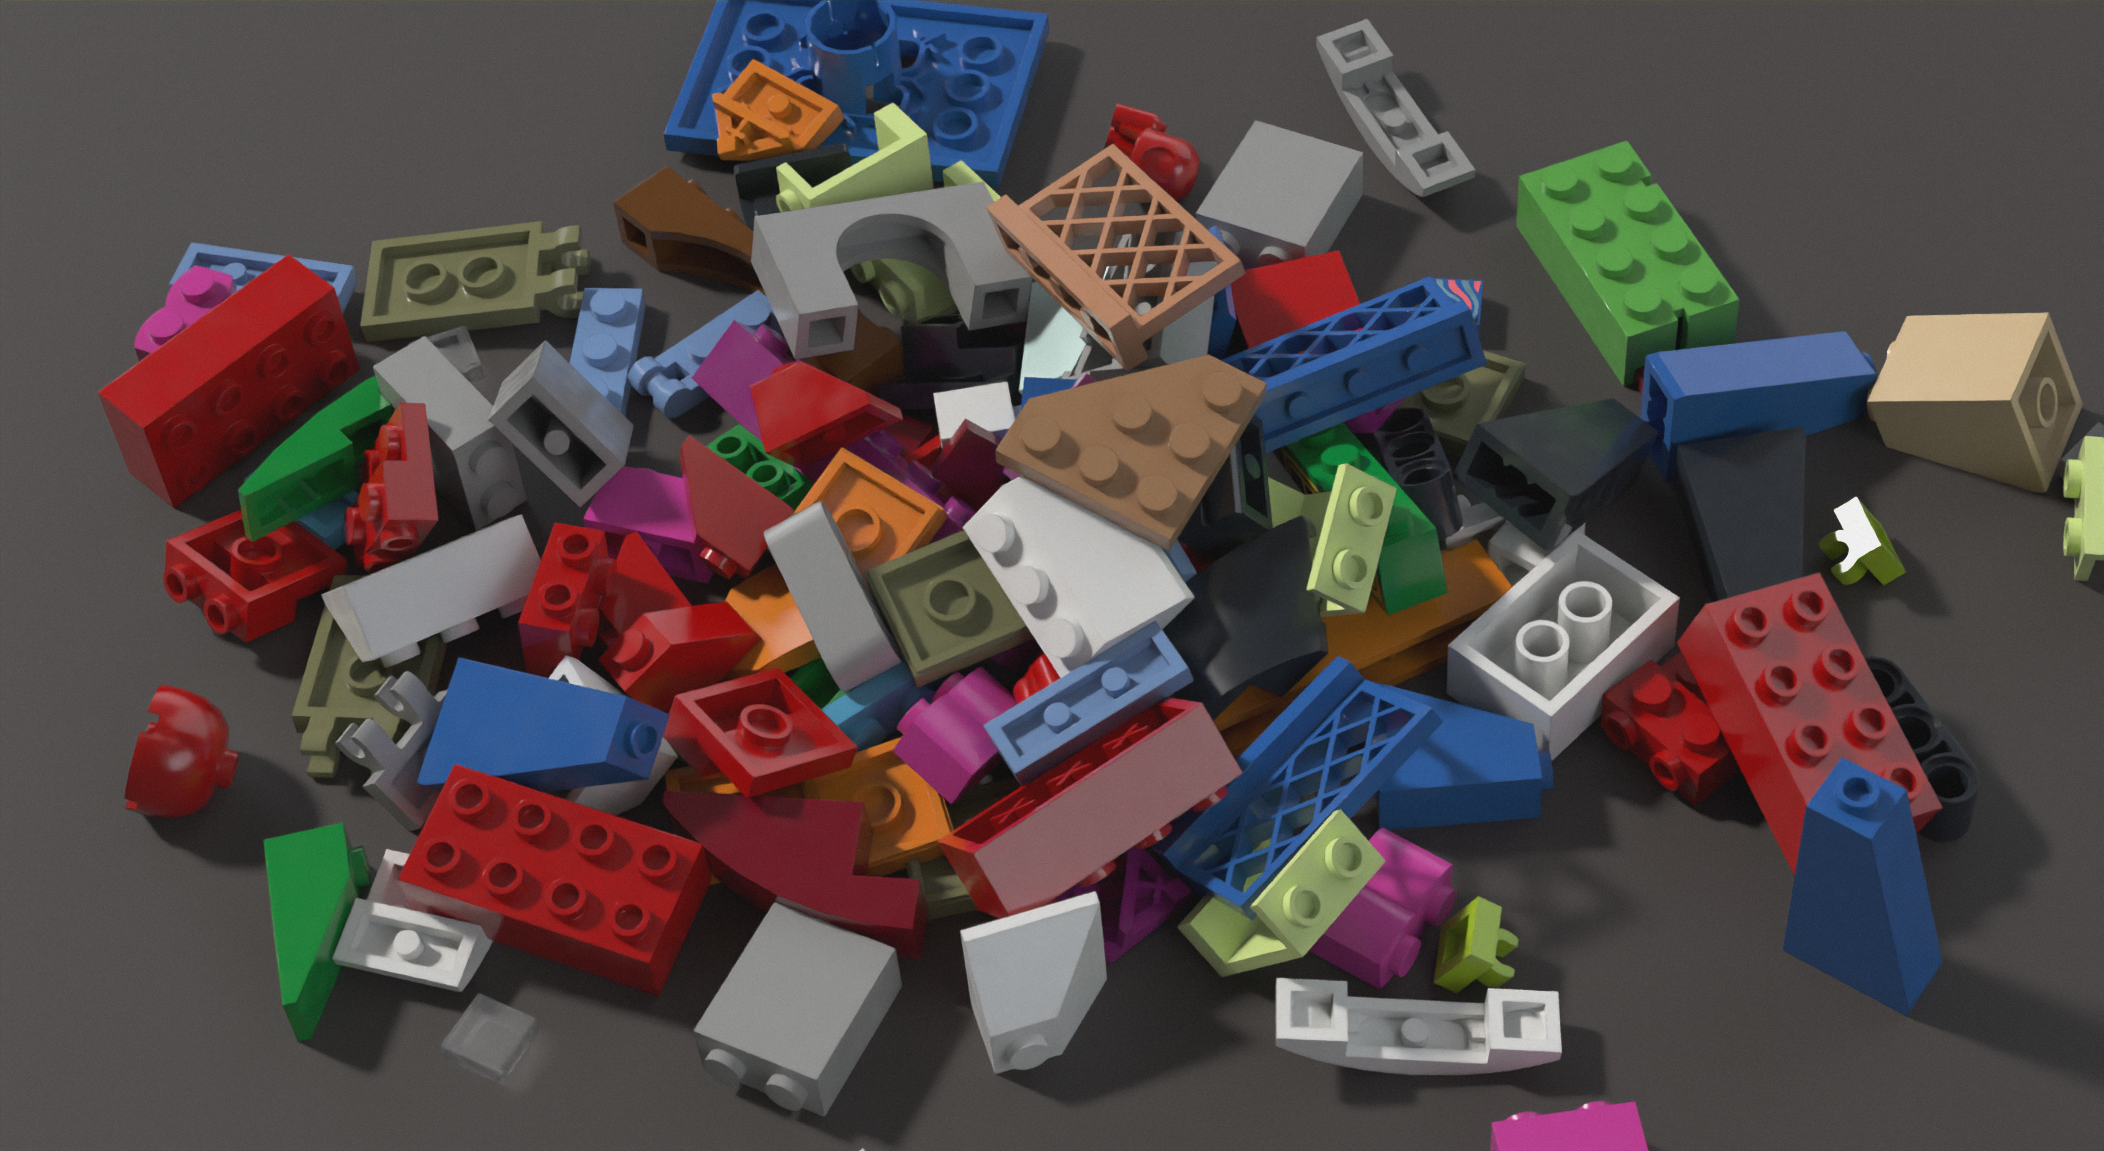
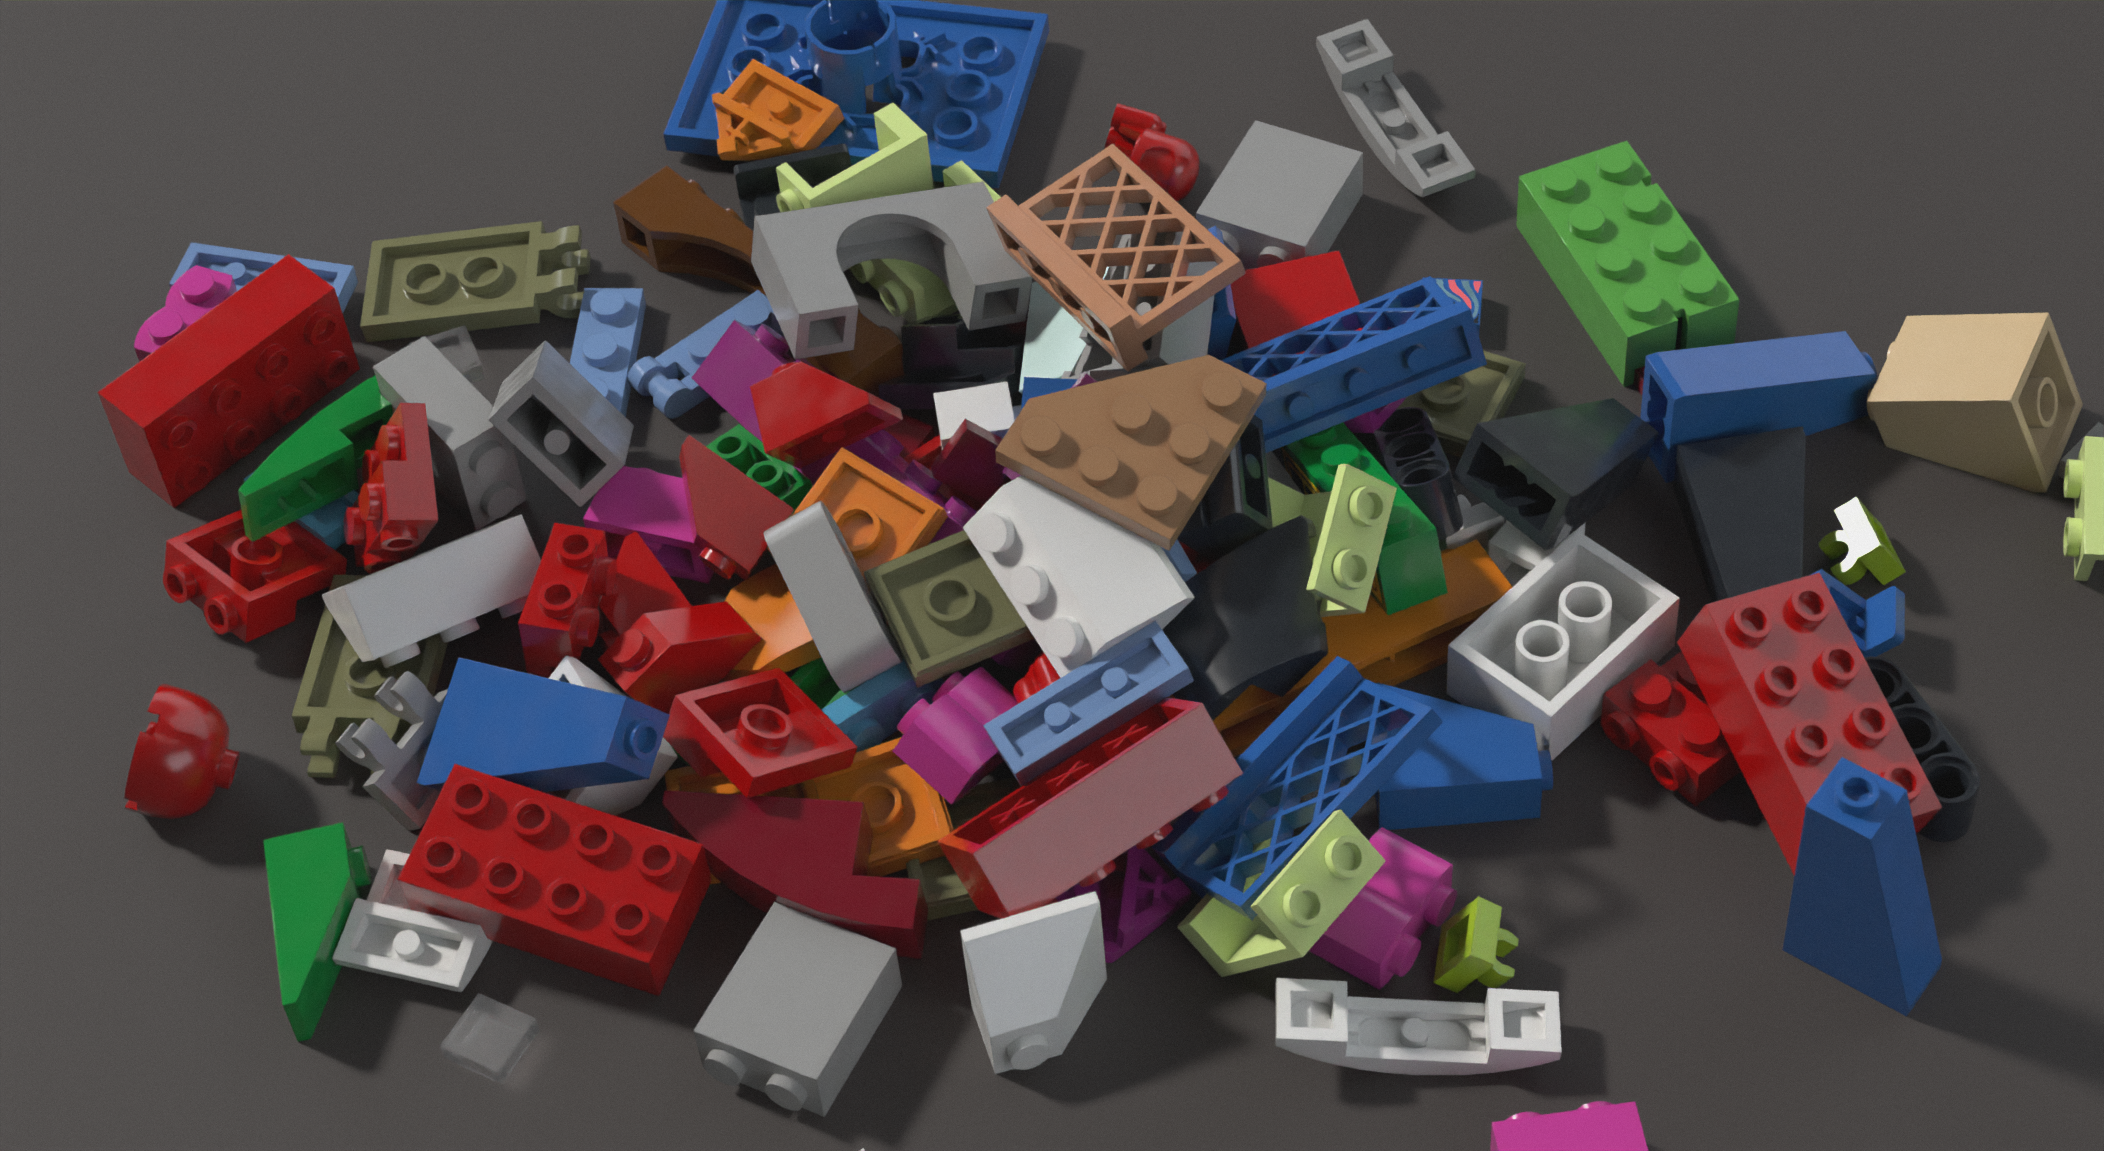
(1874, 622): none -> blue bracket

